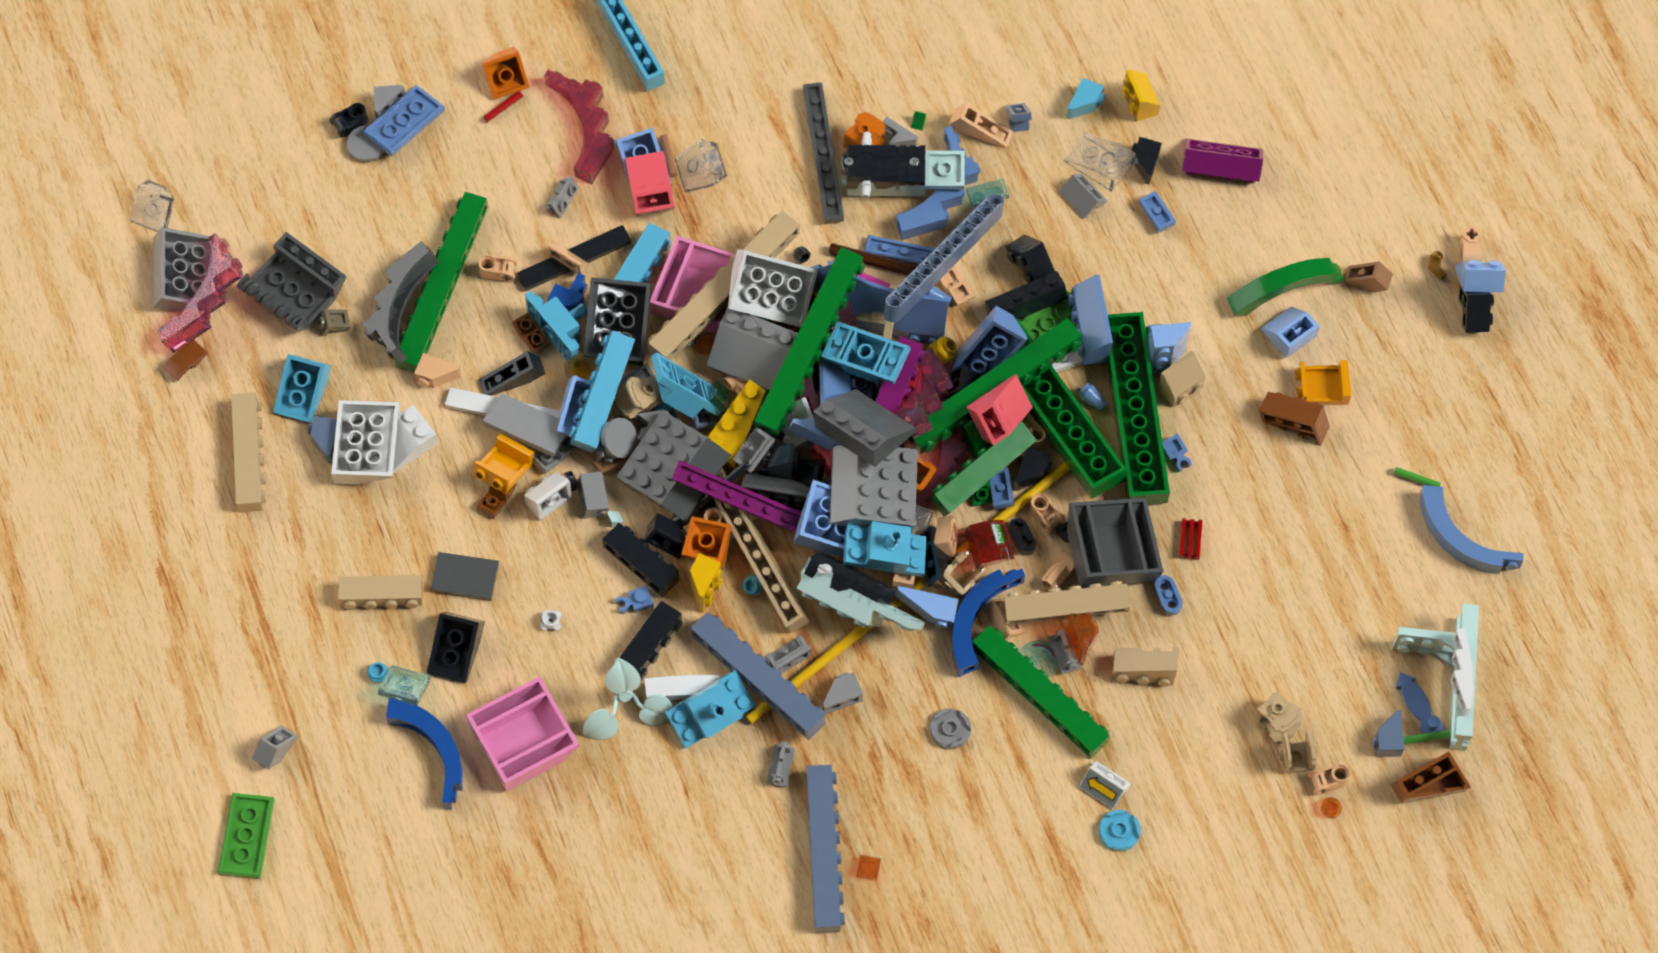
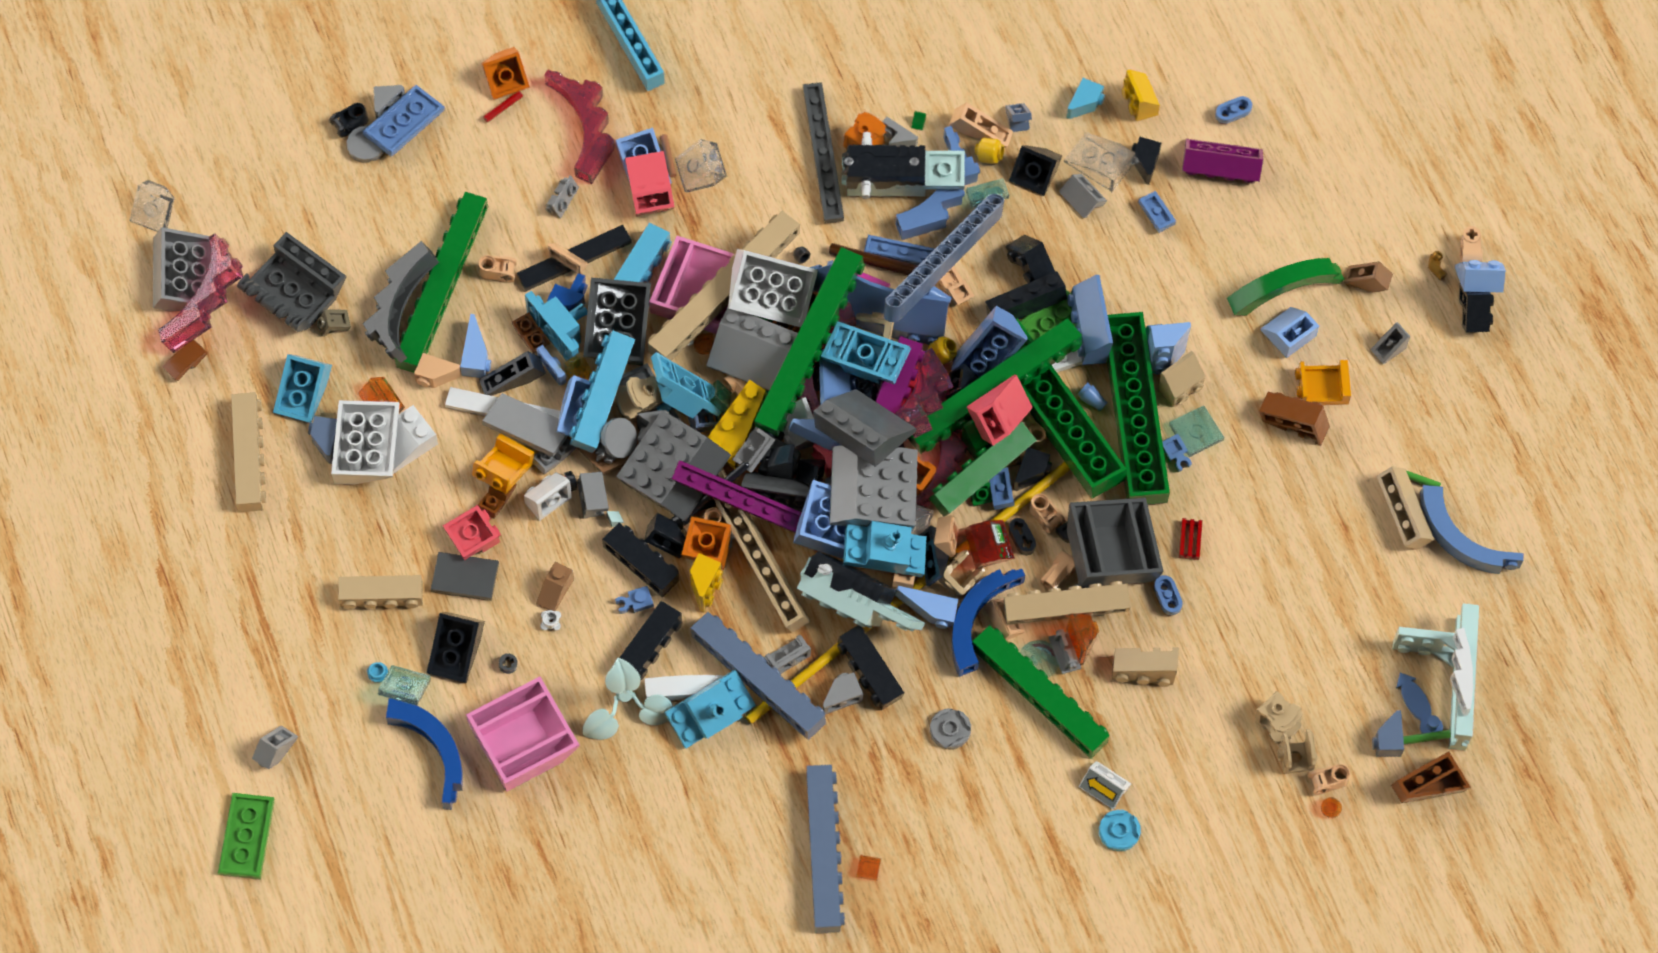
(379, 390): none -> clear orange panel
(472, 532): none -> coral plate
(475, 356): none -> light blue slope
(511, 657): none -> dark grey bush
(552, 365): none -> light blue plate
(555, 586): none -> medium nougat slope
(752, 585): medium azure plate -> none
(780, 764): light grey hinge -> none
(870, 667): none -> black brick
(989, 150): none -> yellow head
(1035, 168): none -> black slope
(1197, 430): none -> clear light blue tile
(1232, 109): none -> medium blue plate
(1391, 343): none -> light grey slope
(1405, 507): none -> tan brick

